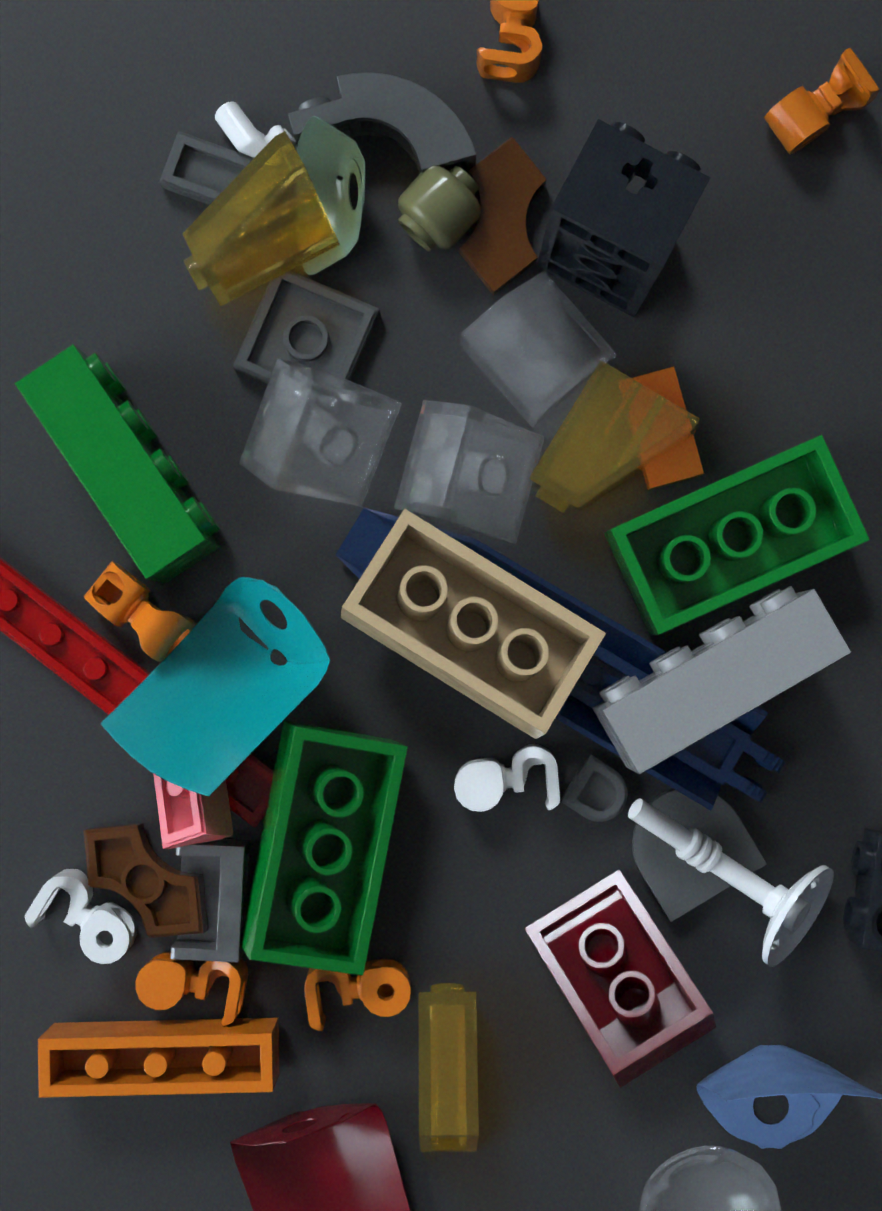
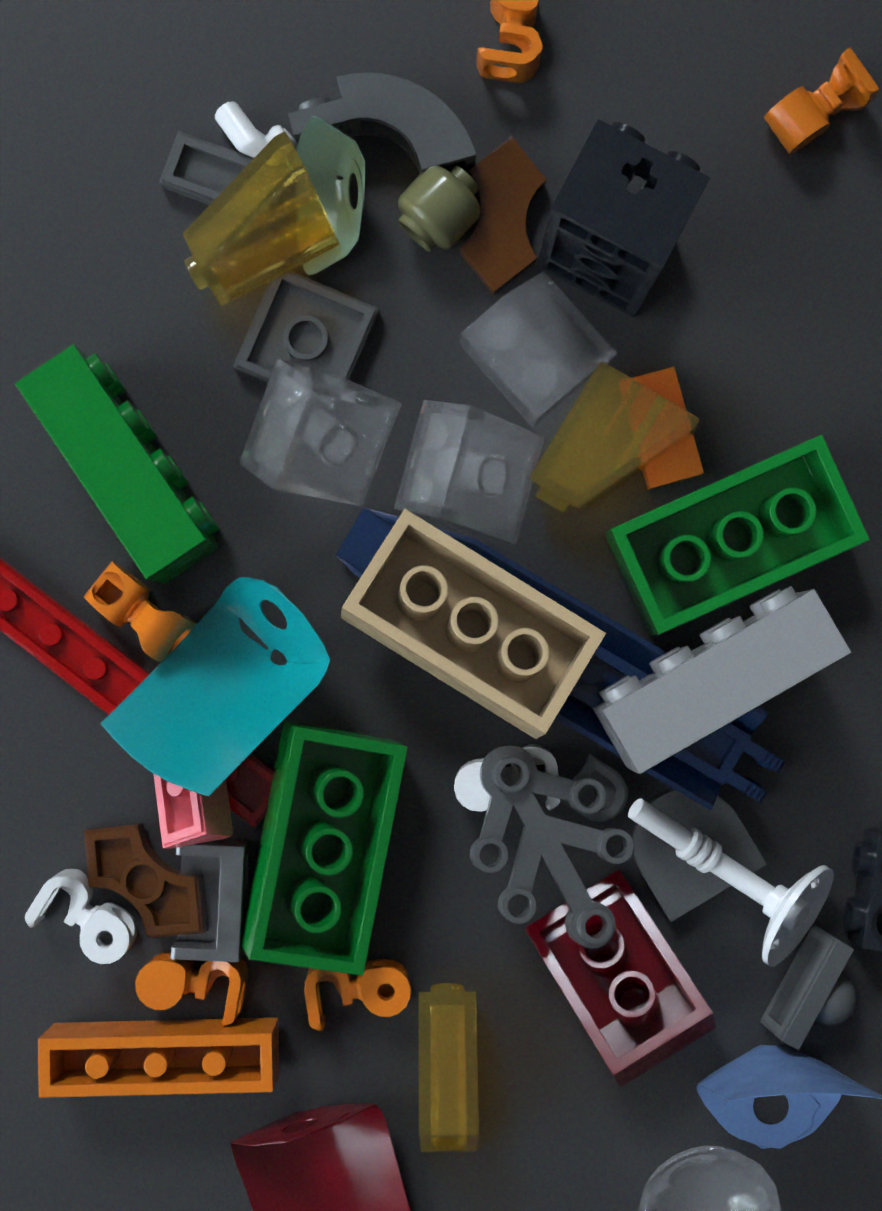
(543, 839): none -> dark grey plant
(812, 990): none -> dark grey tile

